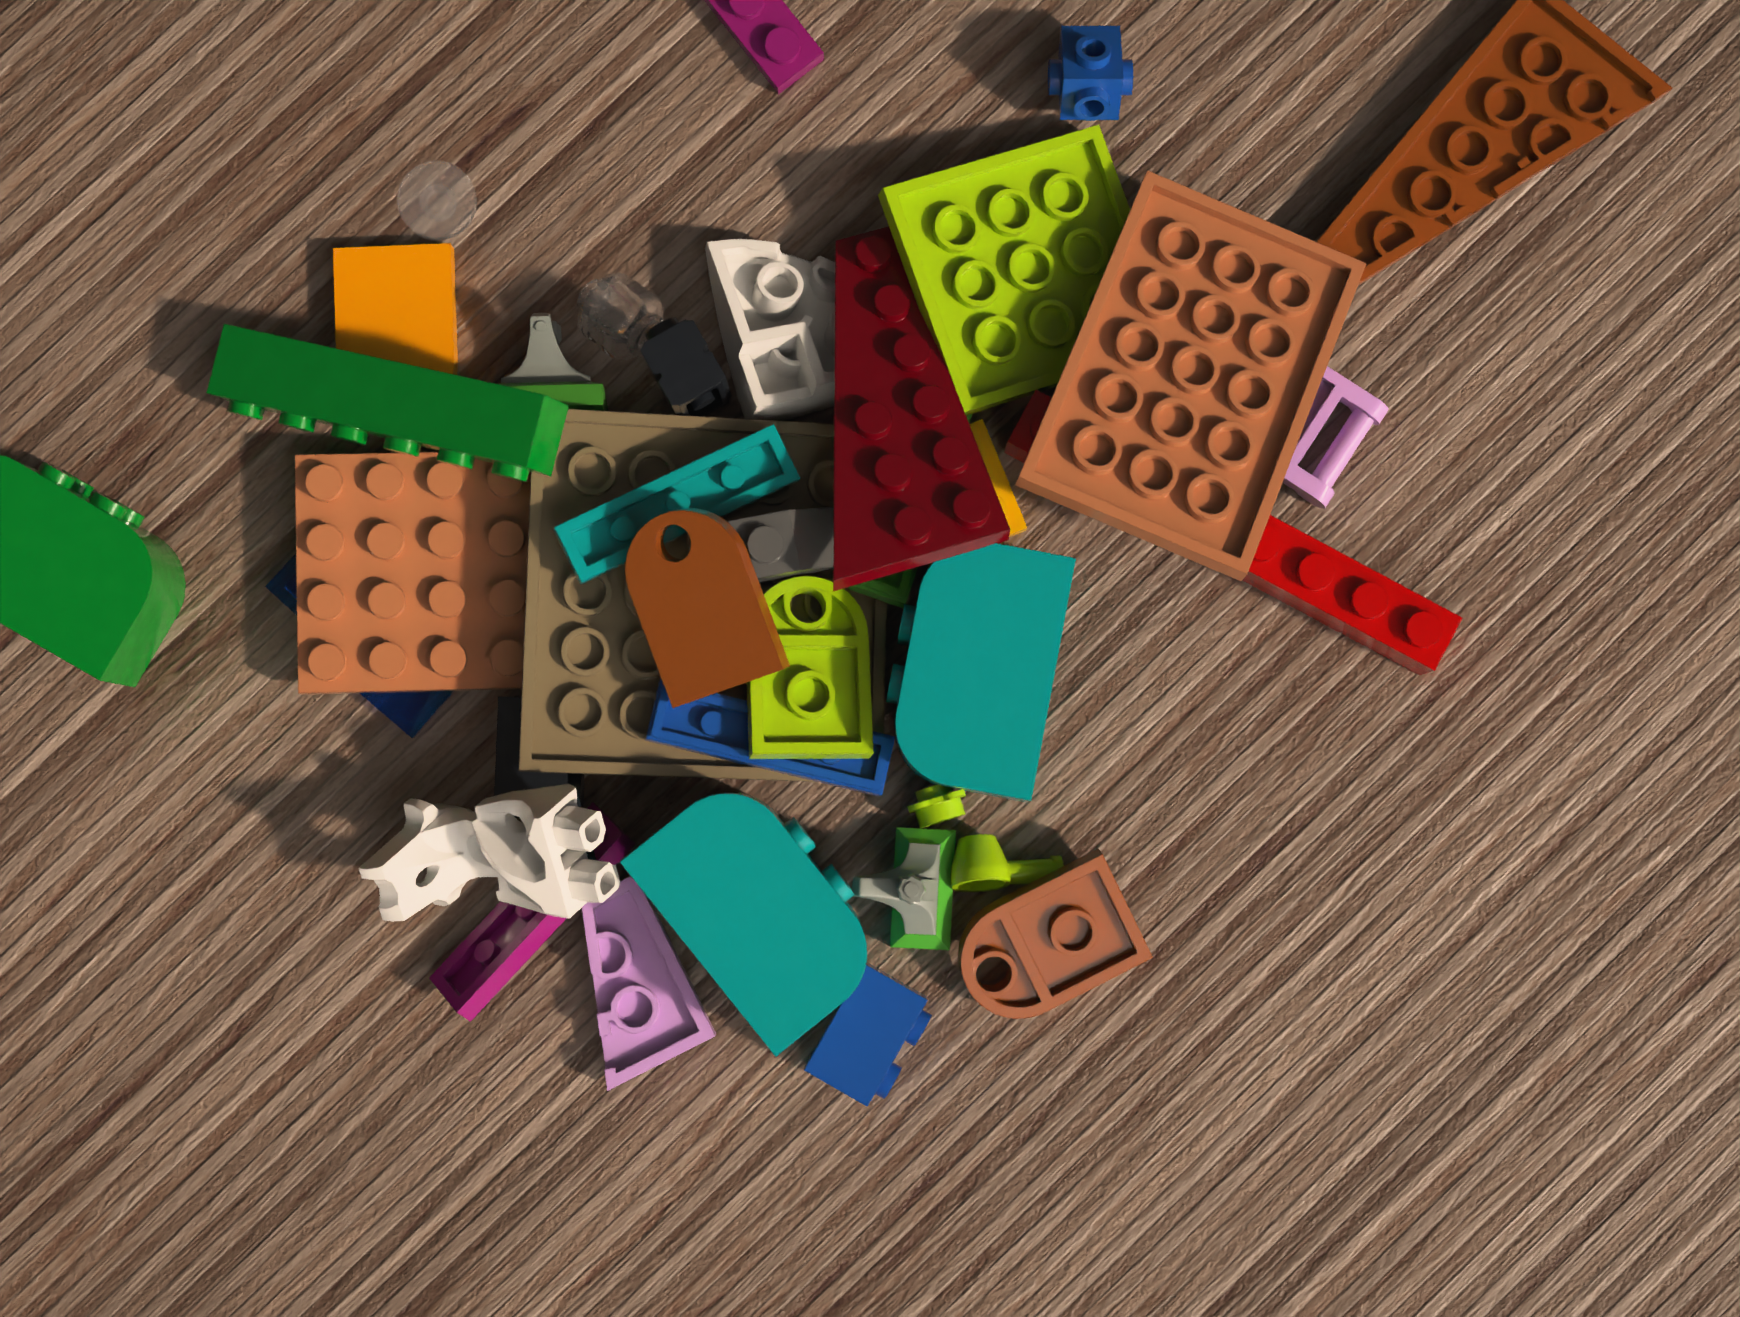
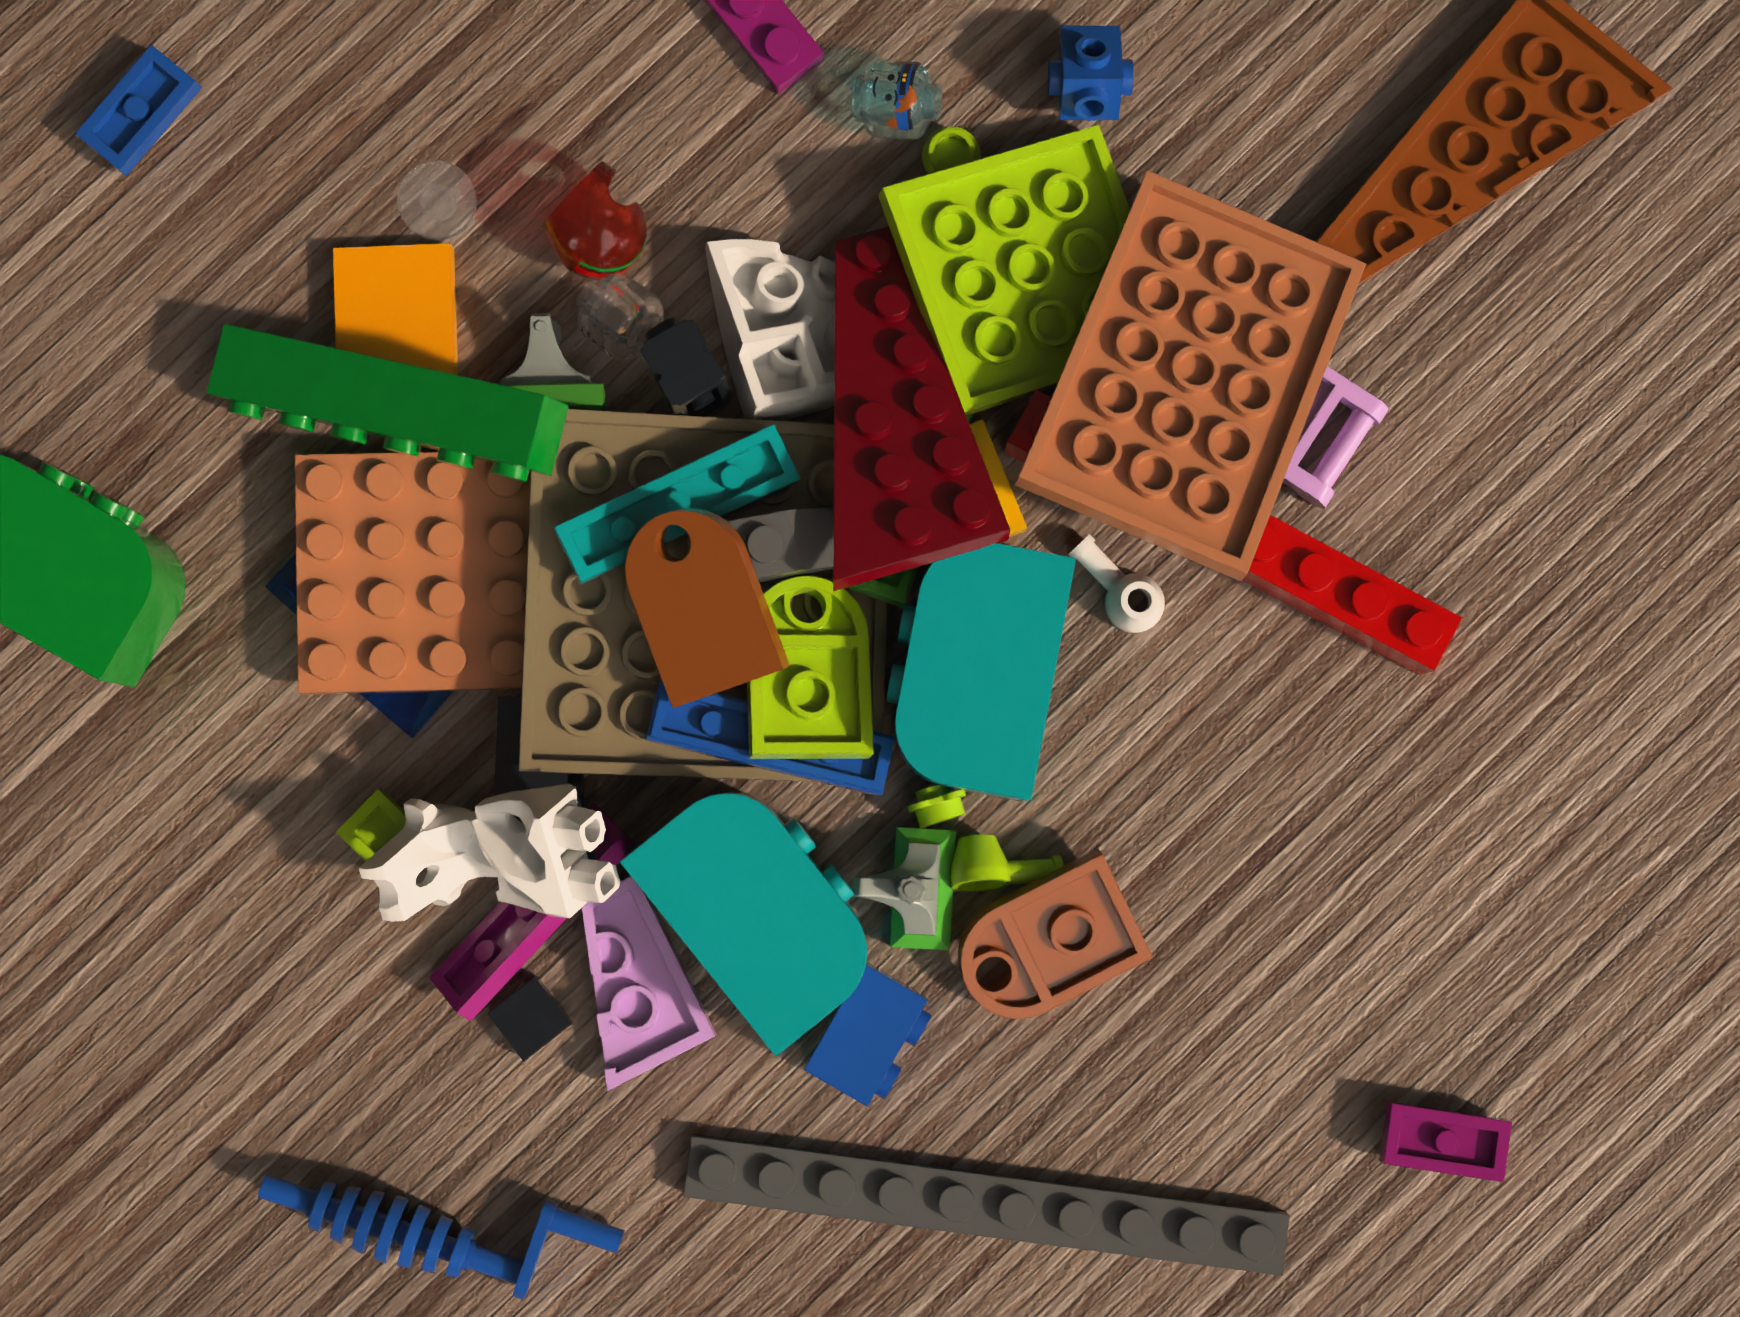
(138, 110): none -> blue plate
(373, 824): none -> lime plate
(415, 1237): none -> blue piece
(530, 1018): none -> black tile
(594, 231): none -> clear red helmet
(896, 100): none -> clear light blue head
(948, 149): none -> lime plate
(987, 1204): none -> dark grey plate
(1119, 588): none -> white bar
(1445, 1141): none -> magenta plate

